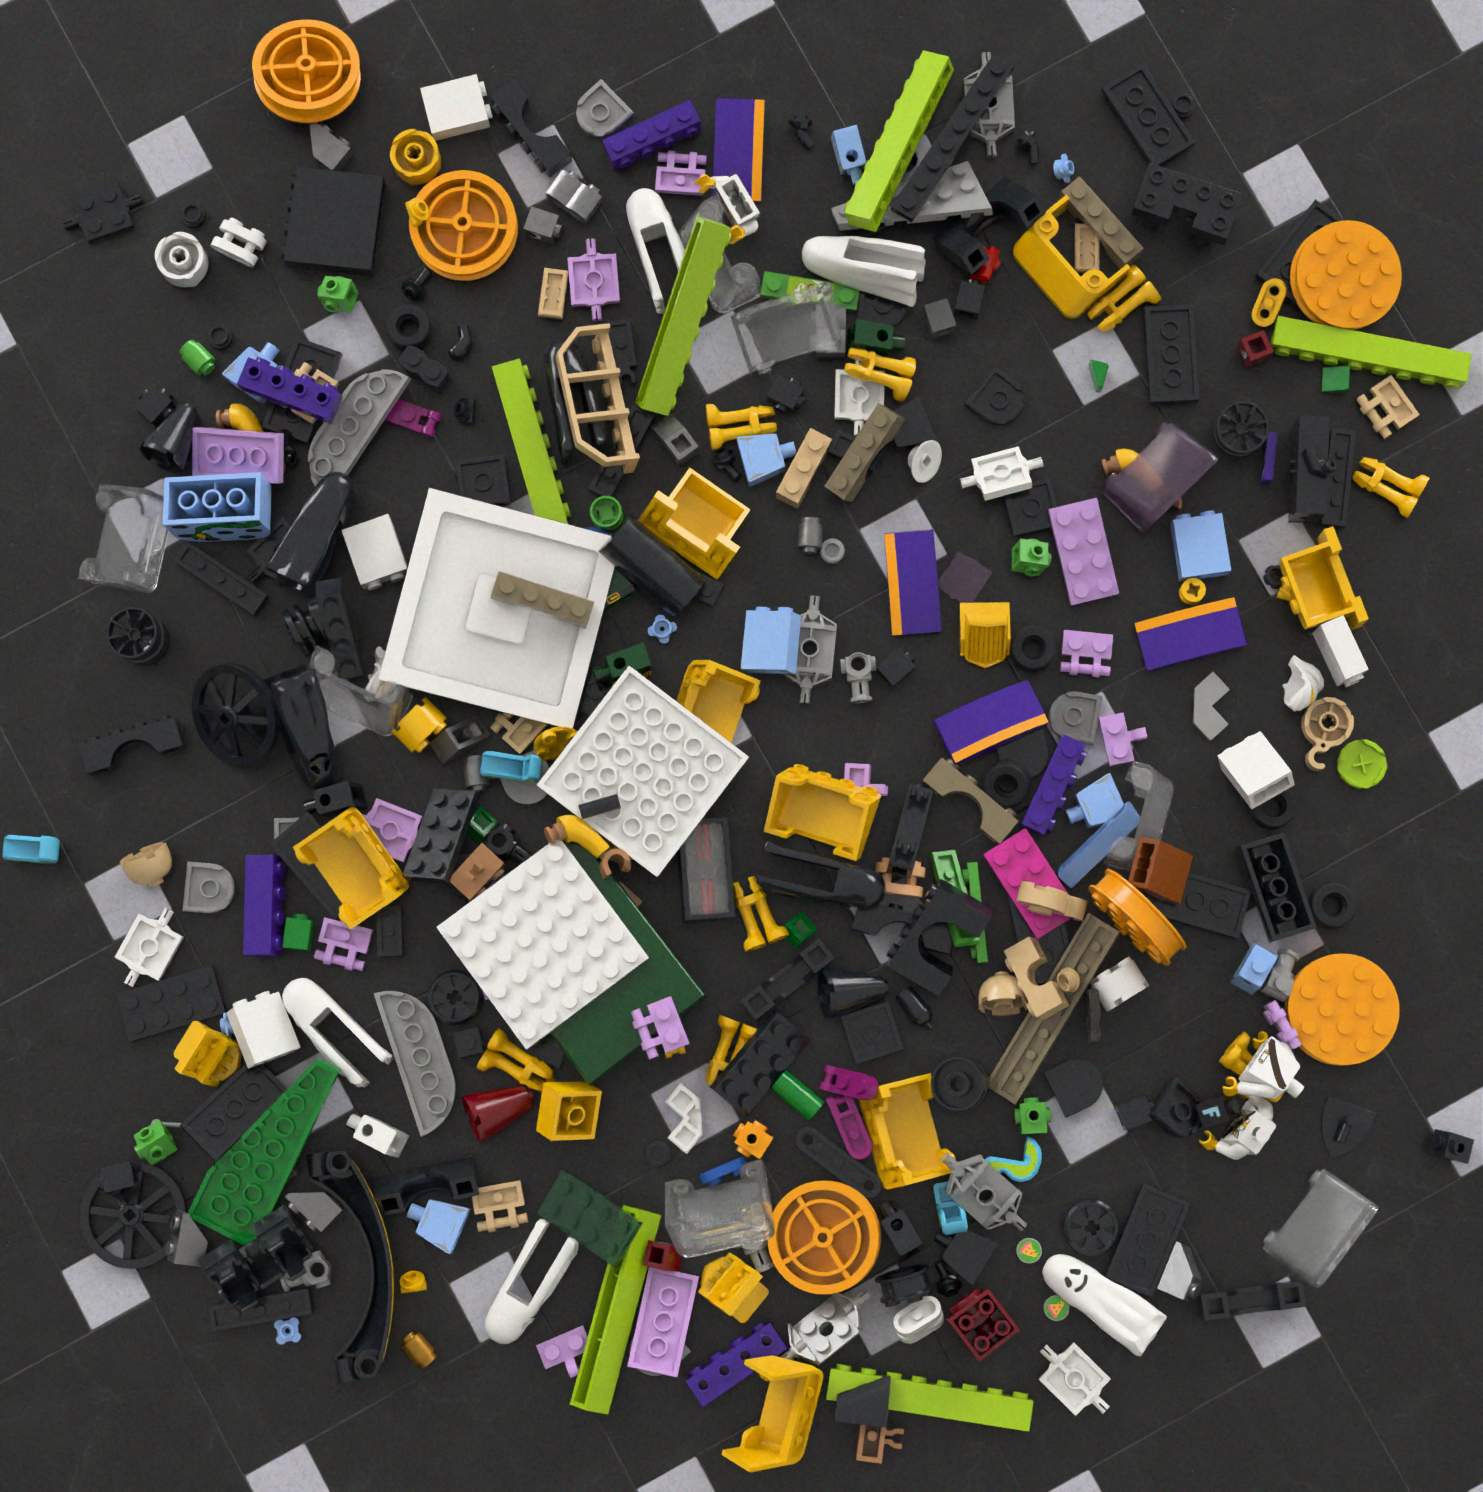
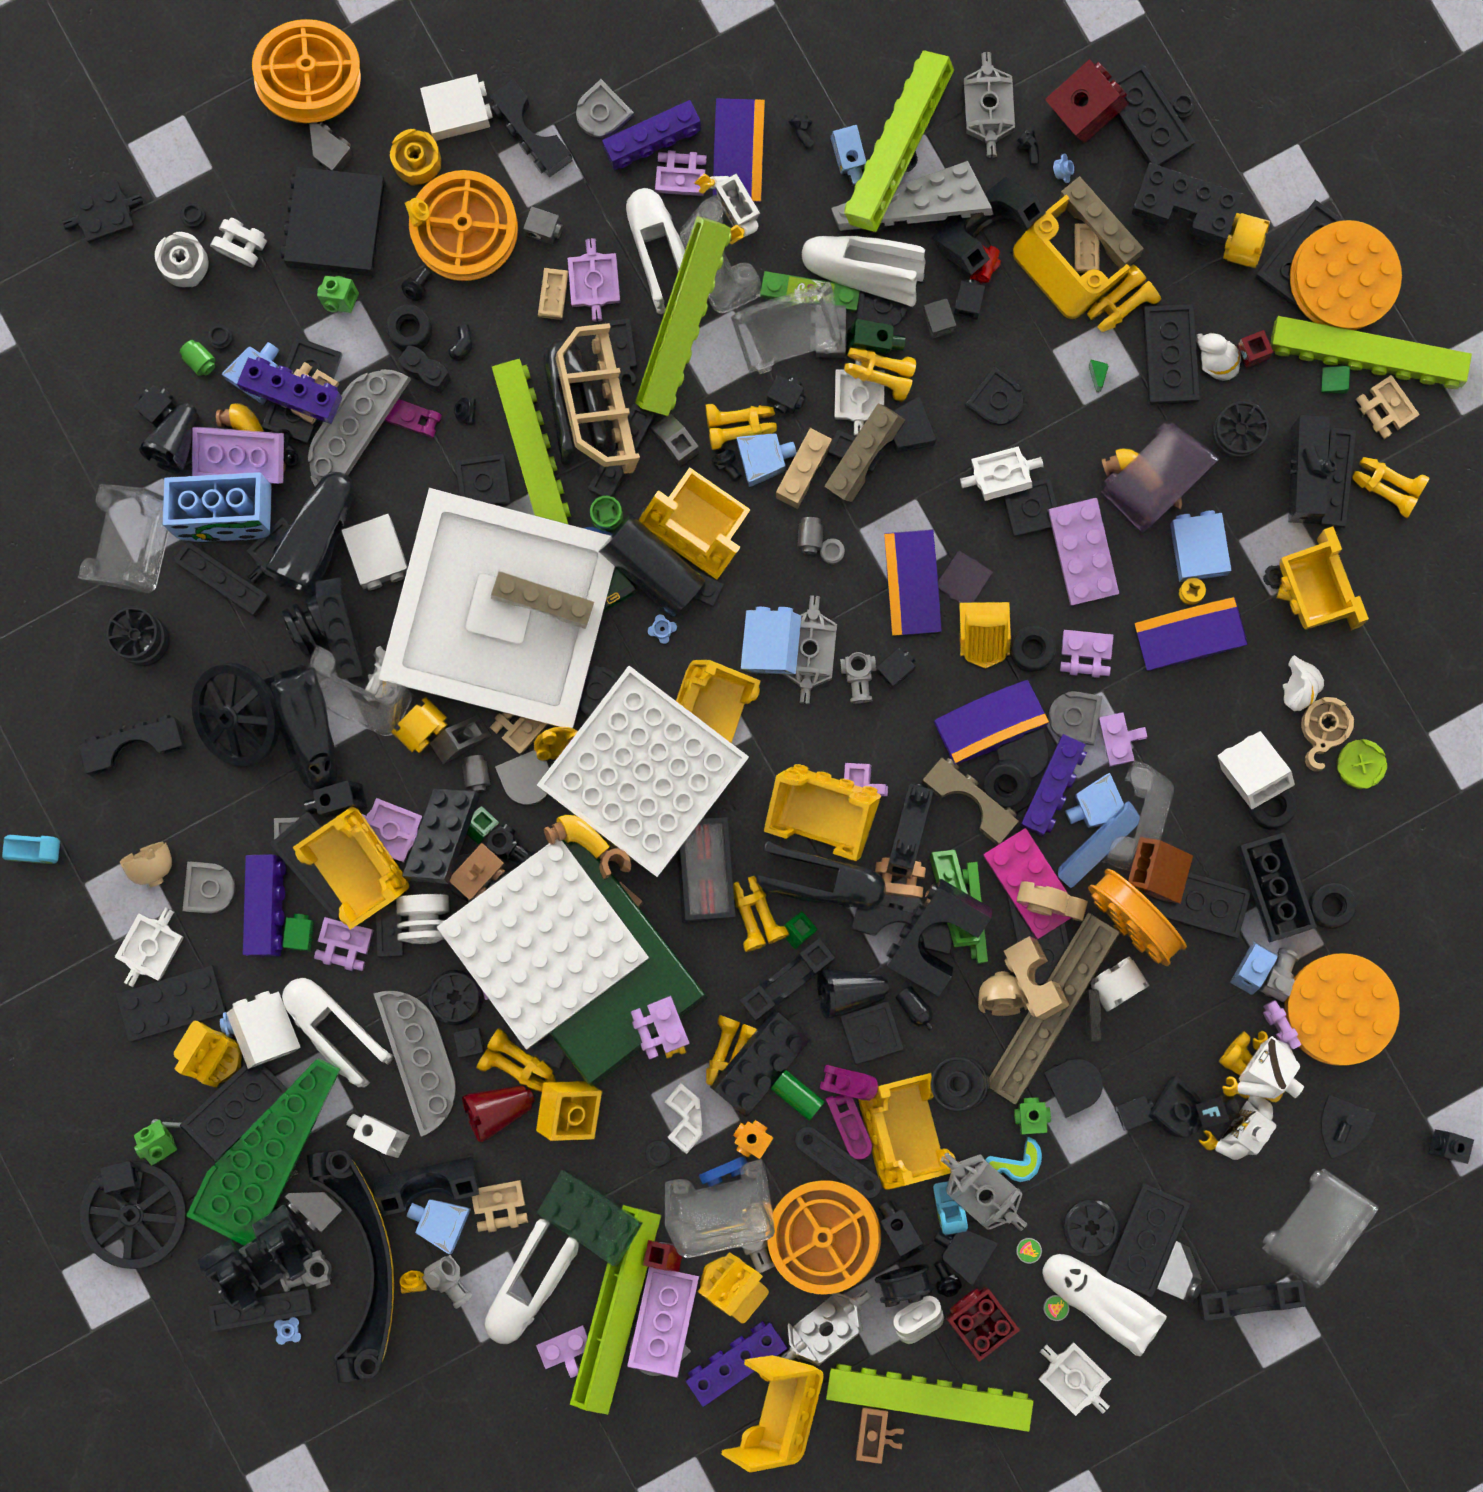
(186, 1241): flat silver slope -> none
(418, 1349): pearl gold brick -> none
(422, 917): none -> white wheel
(445, 1277): none -> light grey connector
(511, 767): medium azure animal -> none
(574, 196): flat silver brick -> none
(599, 806): black axle -> none
(619, 661): dark green torso -> none
(865, 1403): black slope -> none
(925, 460): white piece -> none
(952, 138): black plate -> none
(1030, 557): bright green brick -> none
(1068, 980): tan plate -> none
(1103, 97): none -> dark red brick
(1205, 717): light grey tile -> none
(1218, 356): none -> white hair
(1246, 240): none -> yellow brick
(1268, 301): yellow plate -> none
(1268, 458): dark purple tile -> none
(1340, 652): white brick -> none

